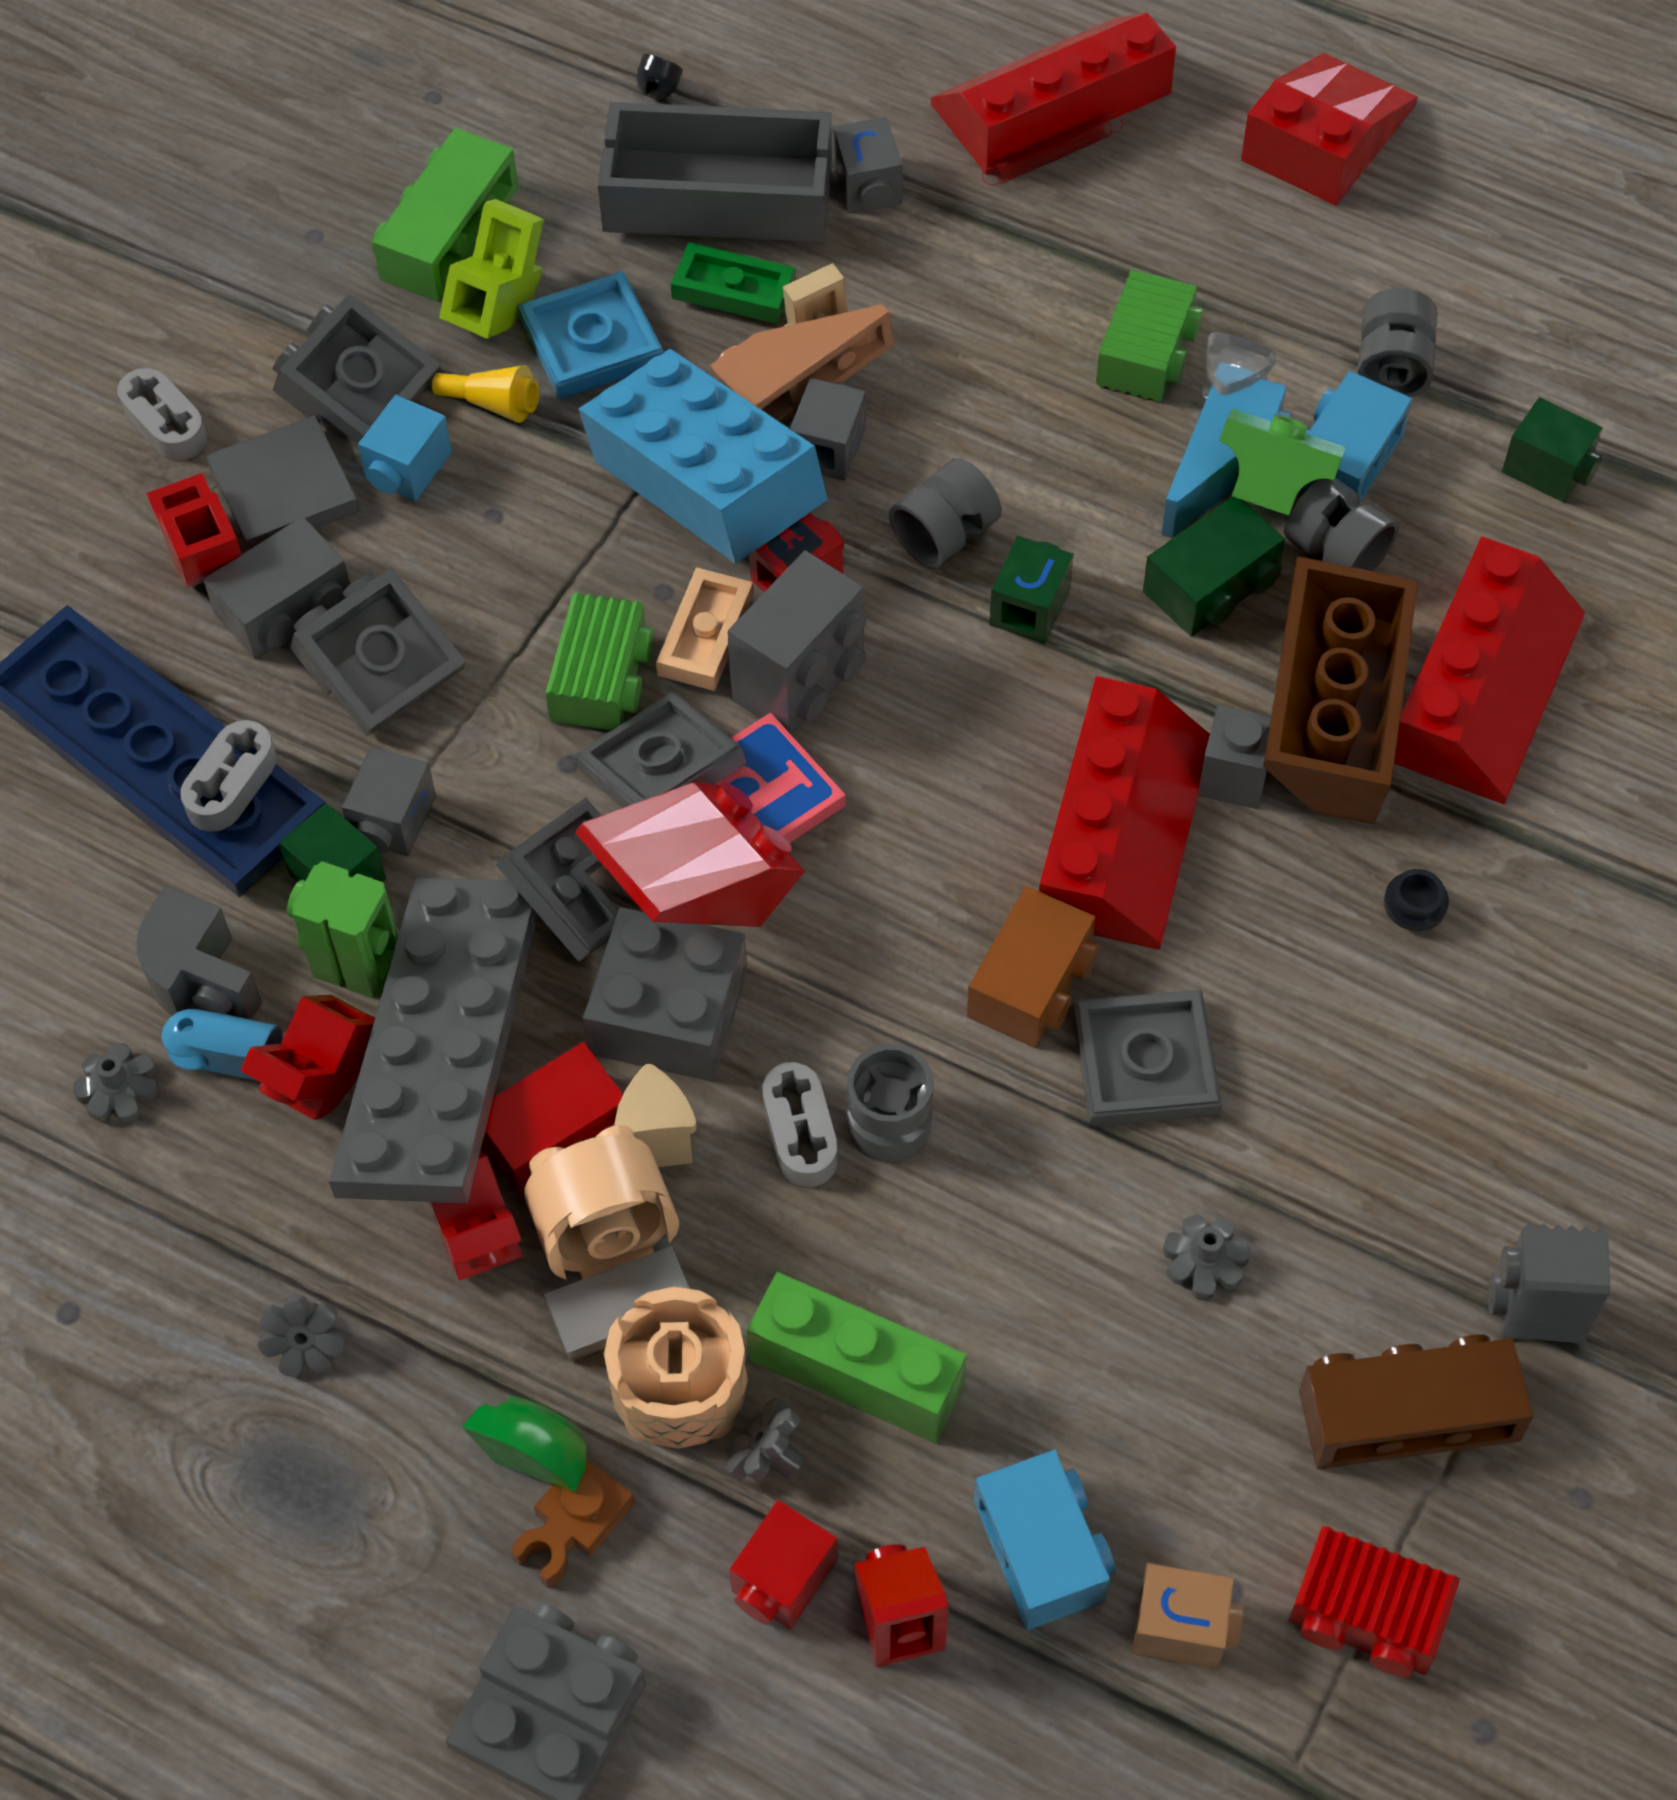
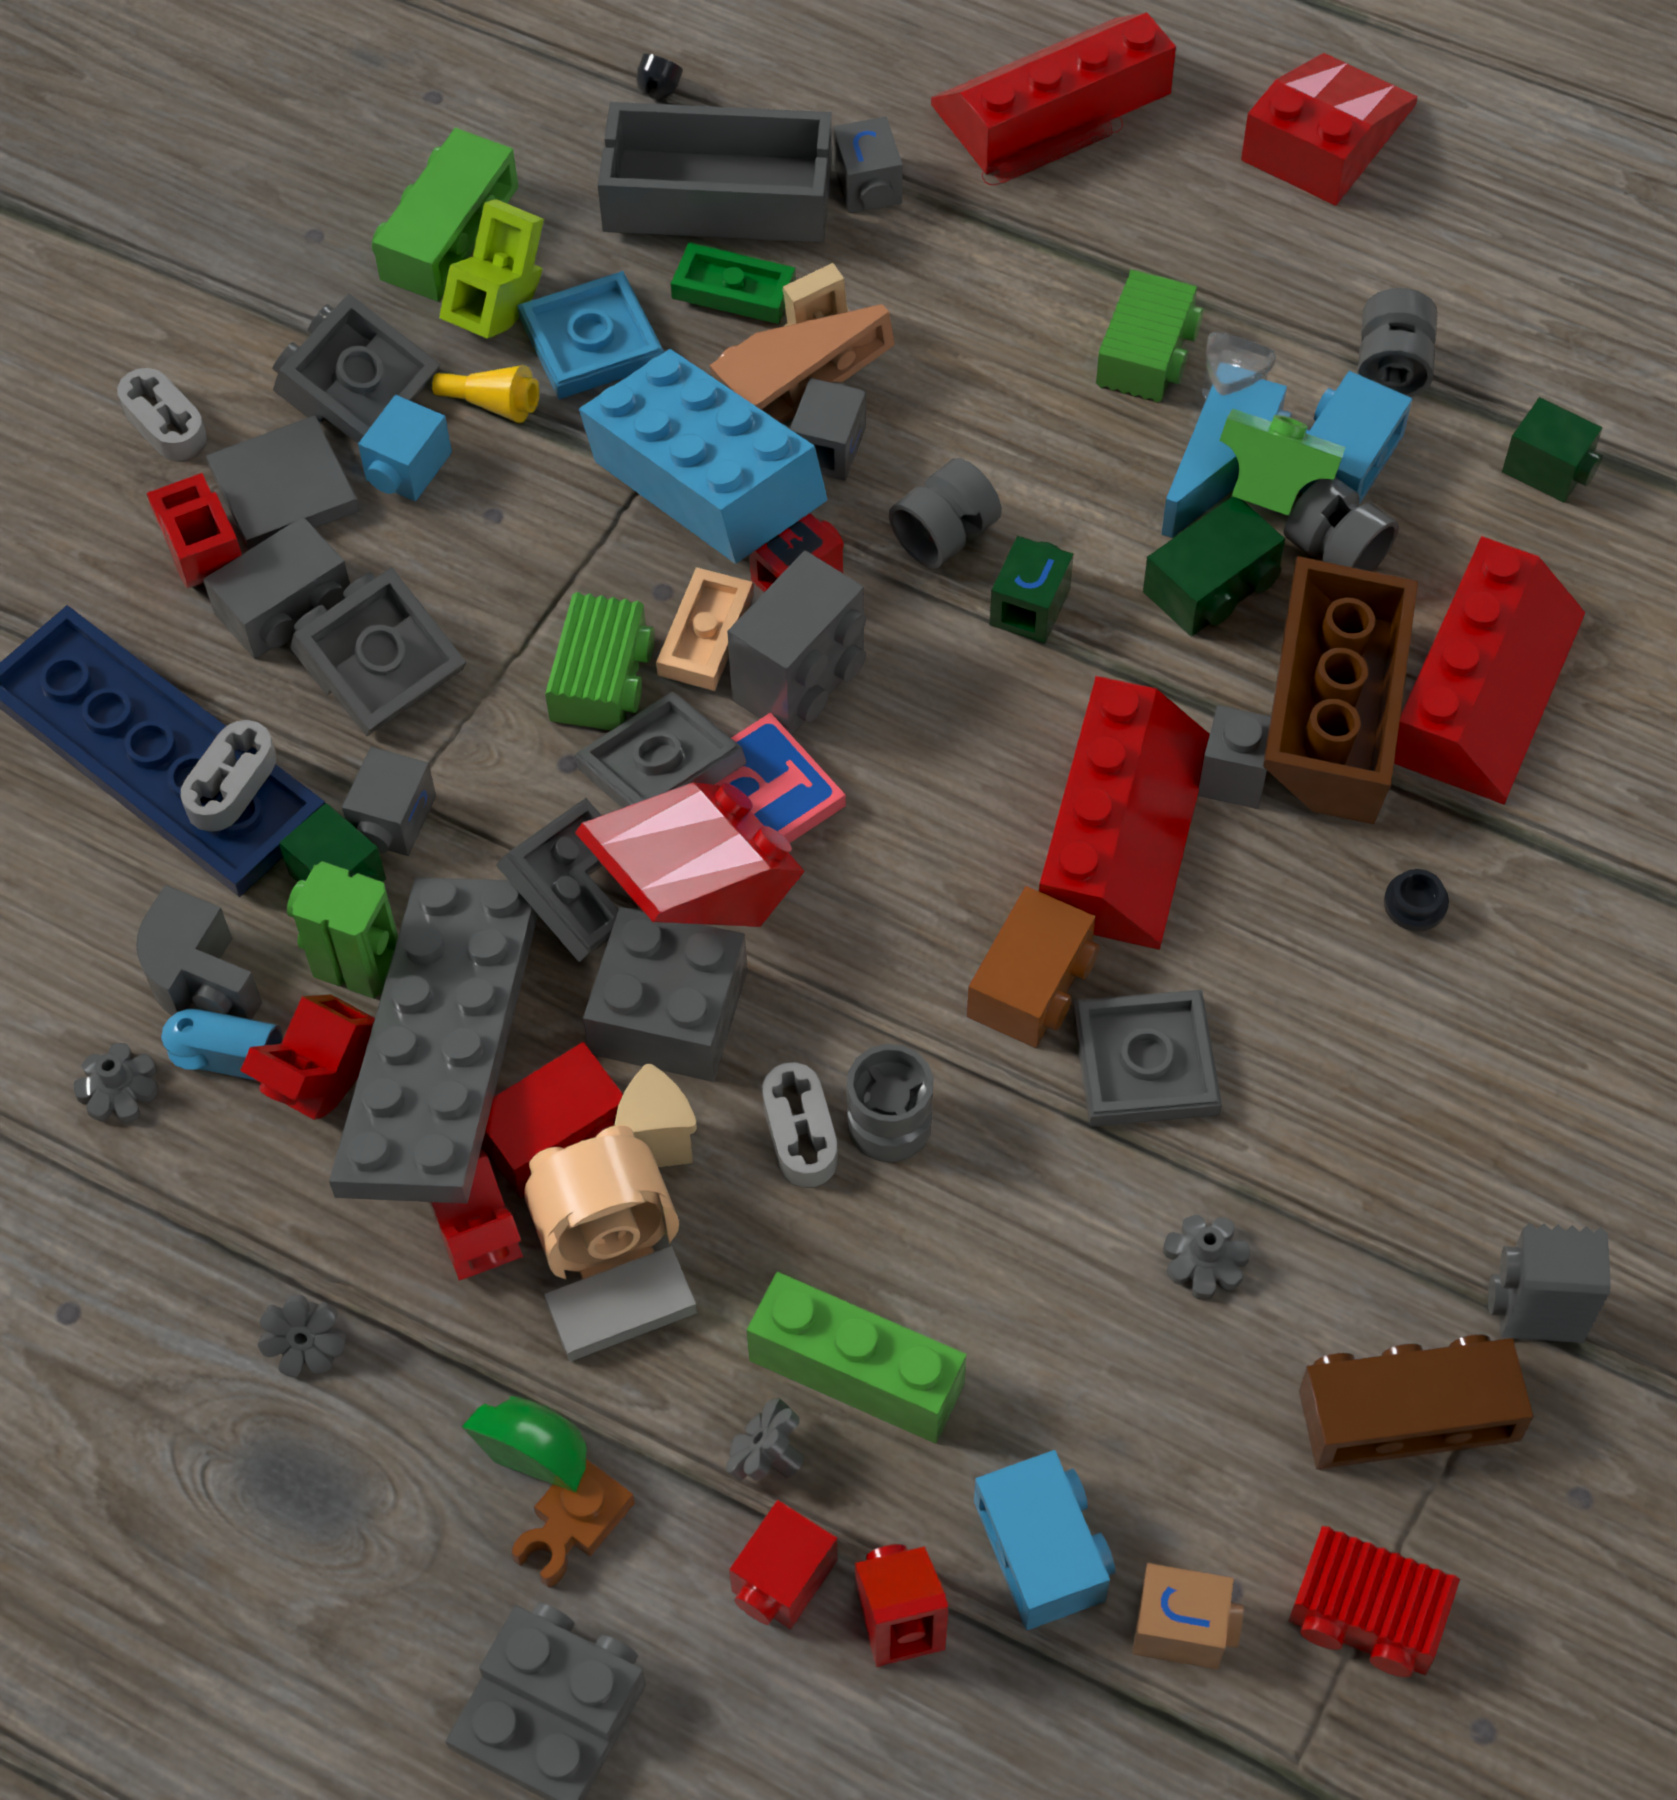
(676, 1368): light nougat brick -> none

